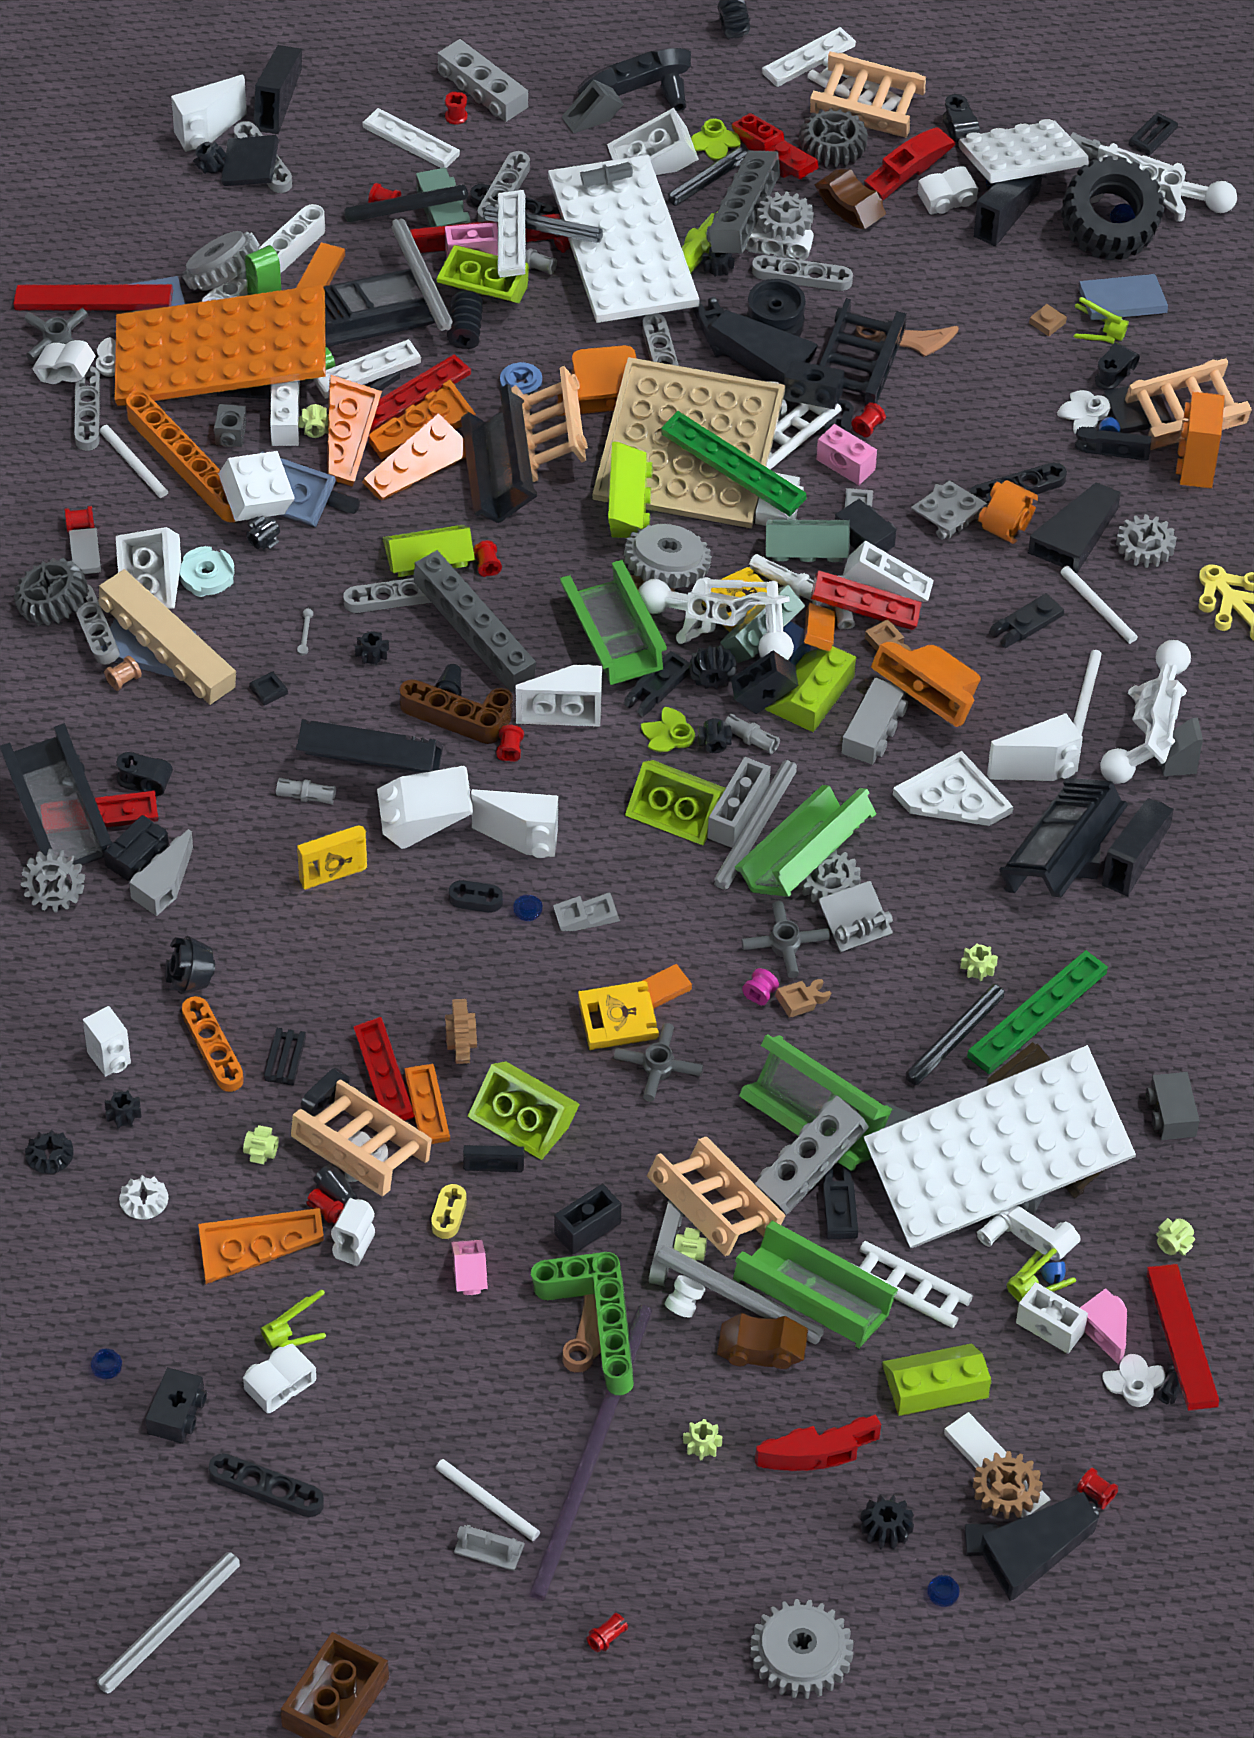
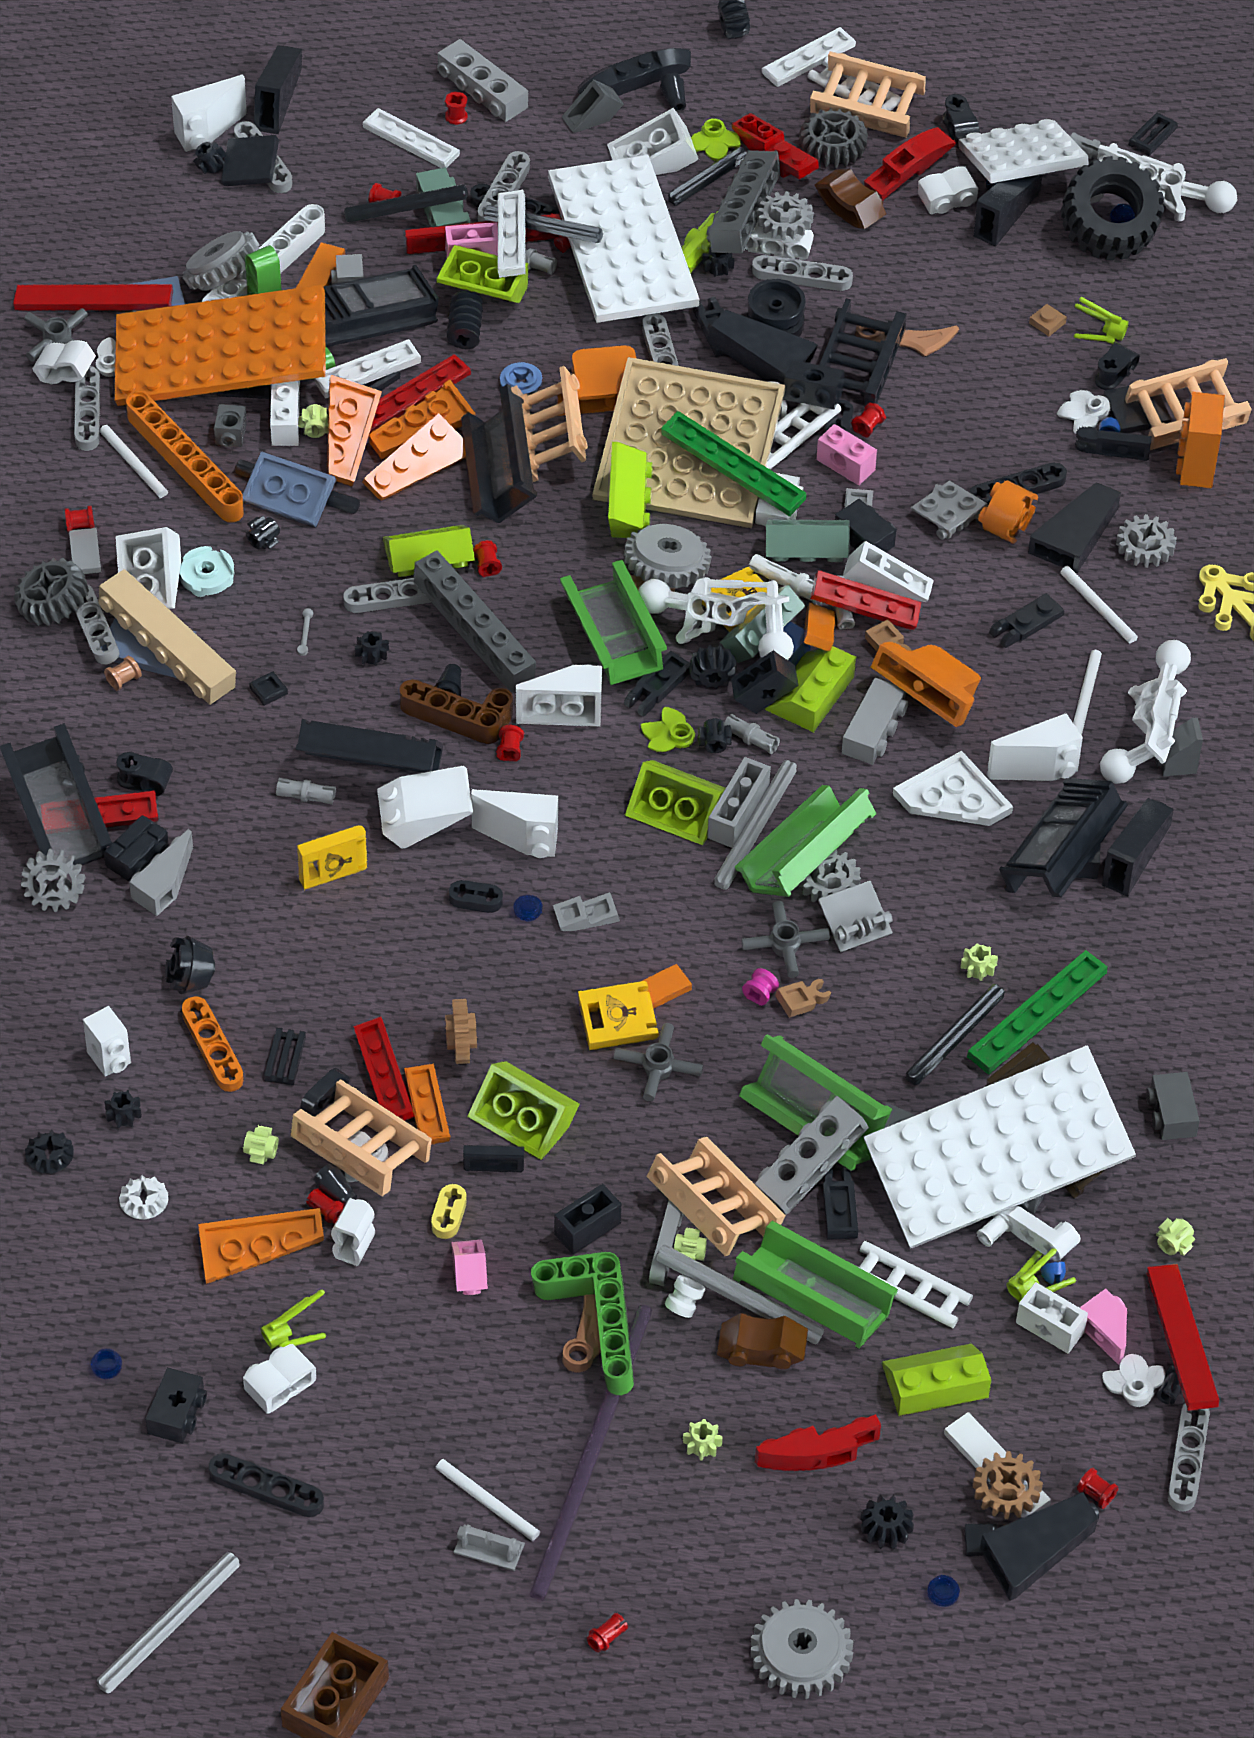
(256, 486): white brick -> none
(347, 268): none -> light grey brick
(421, 274): light grey axle -> none
(606, 174): dark grey axle -> none
(1124, 296): sand blue tile -> none
(1188, 1455): none -> light grey beam

